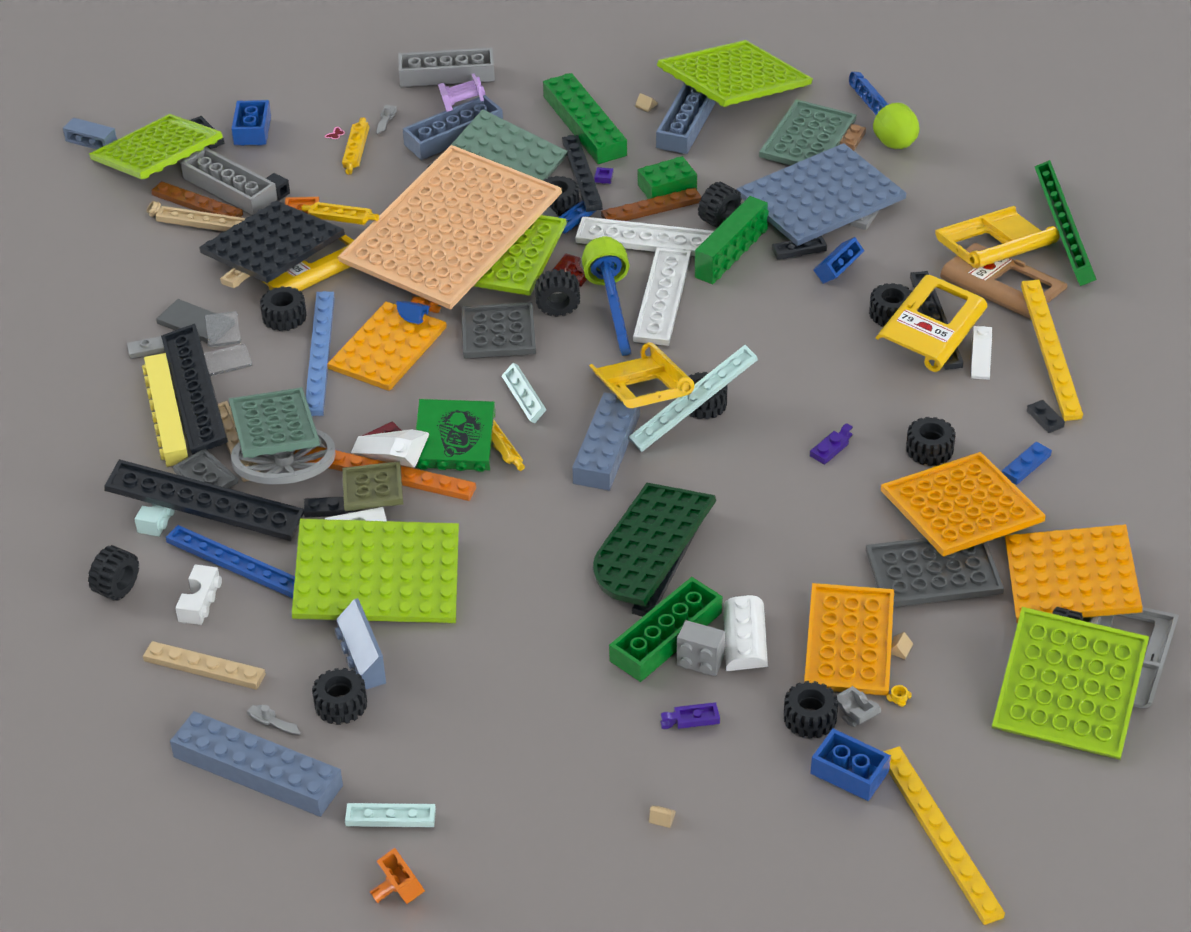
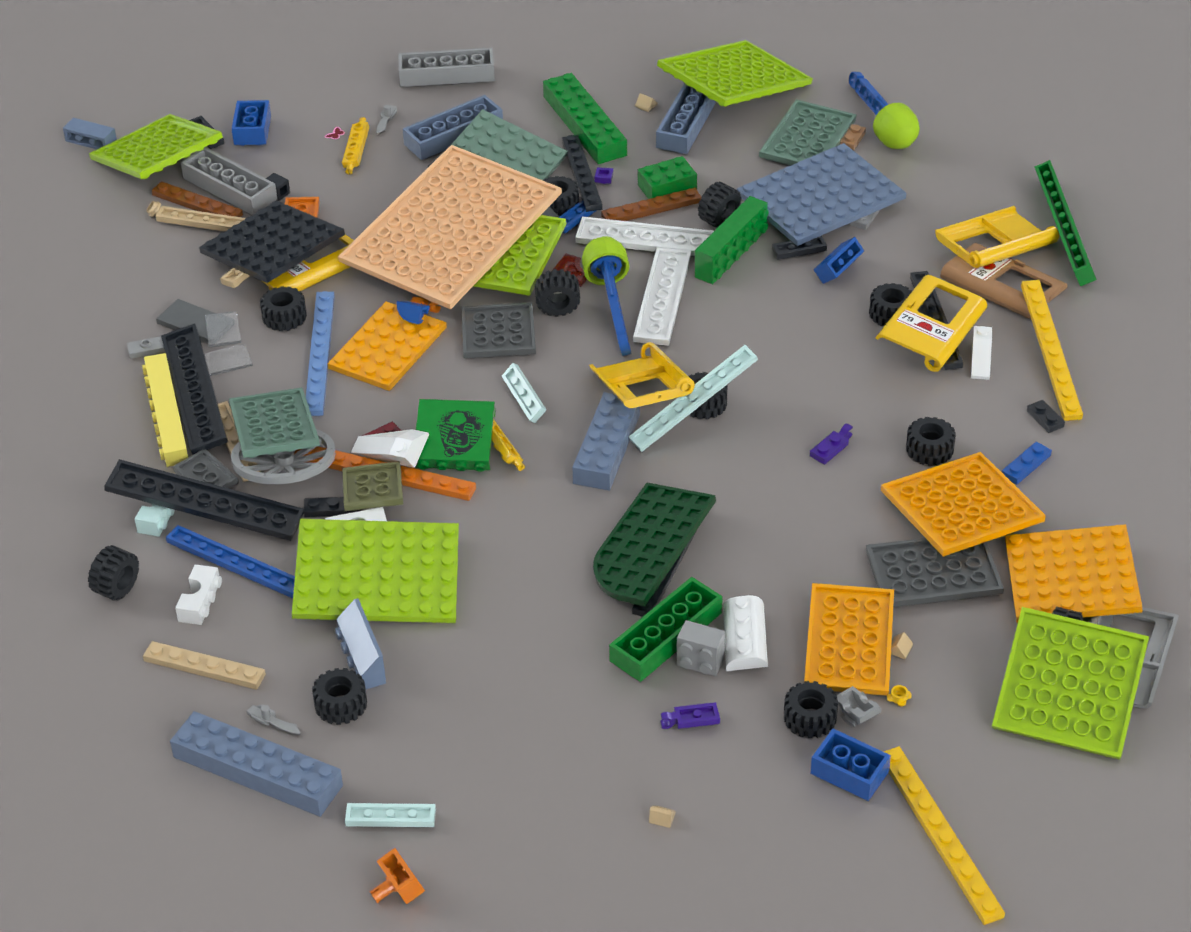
(340, 213): yellow plate -> none
(461, 92): lavender fence -> none

